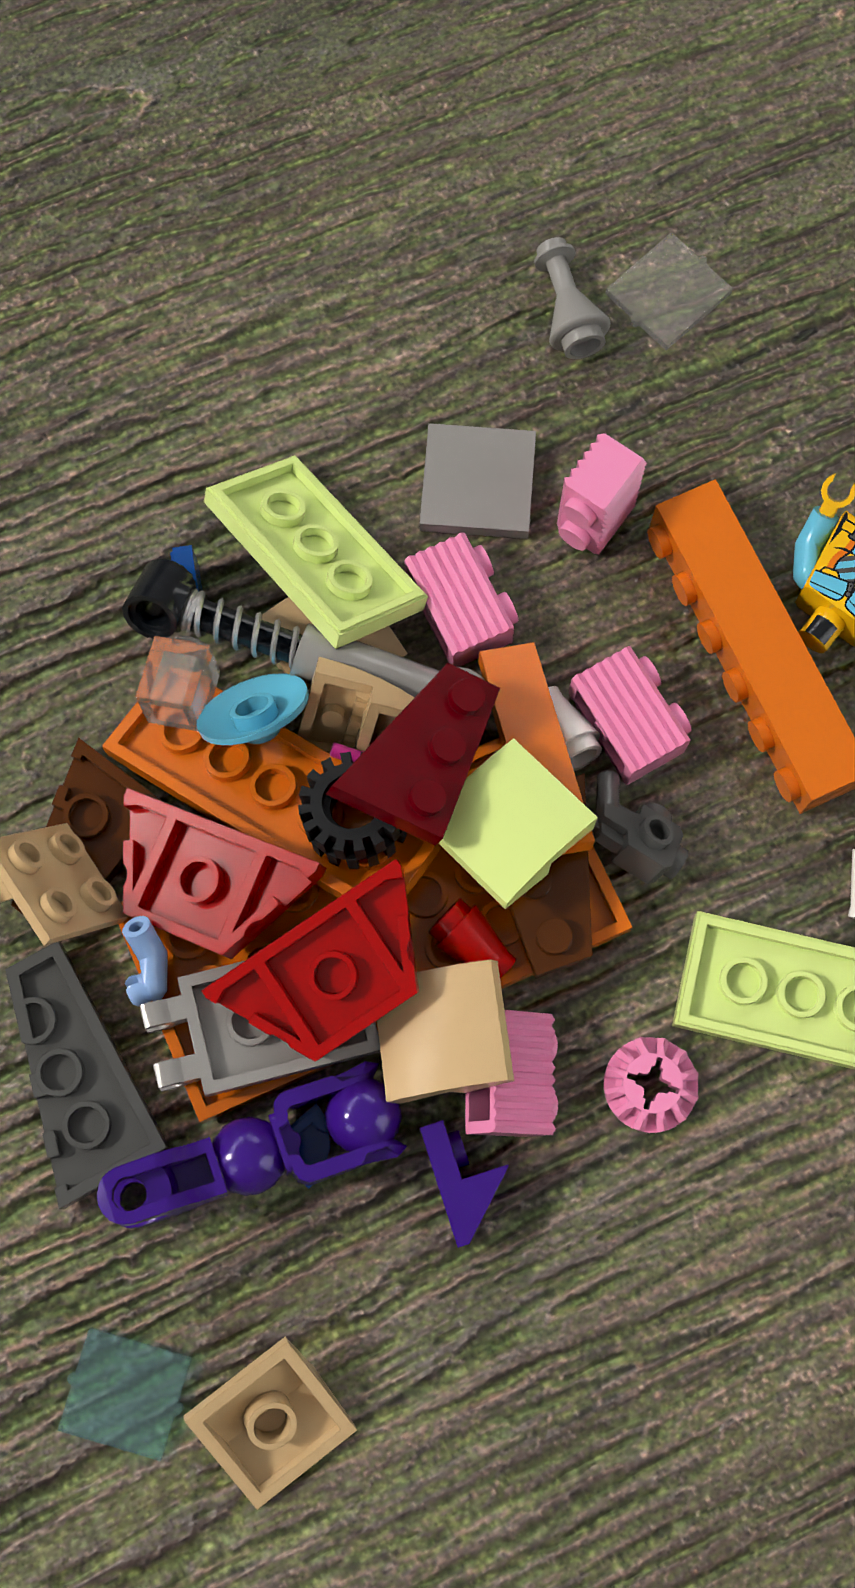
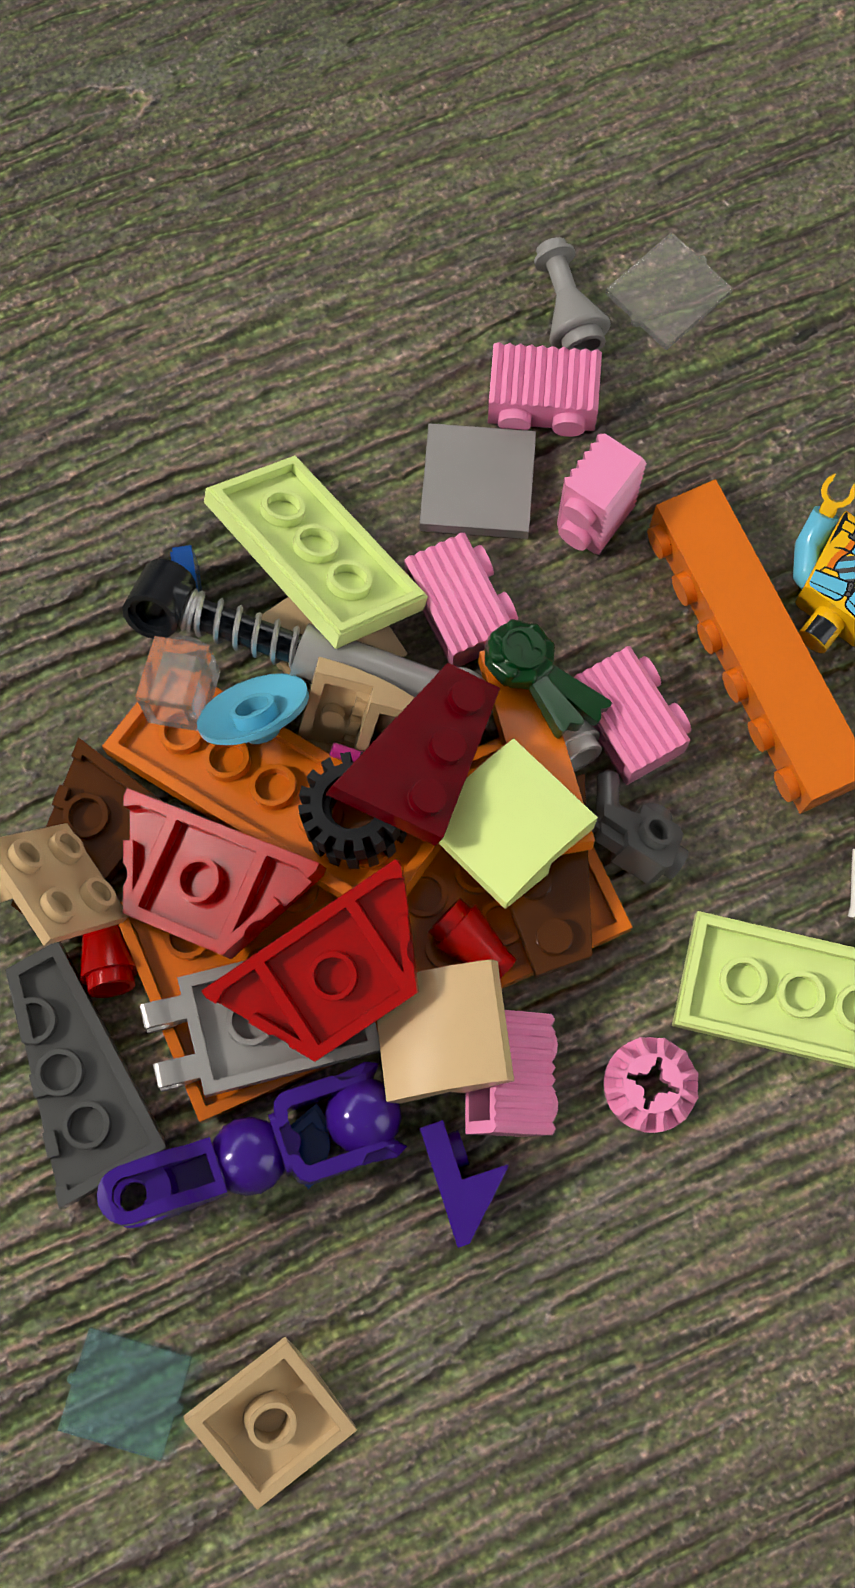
(107, 963): none -> red cone
(153, 962): light blue arm -> none
(524, 659): none -> dark green piece
(544, 388): none -> bright pink brick

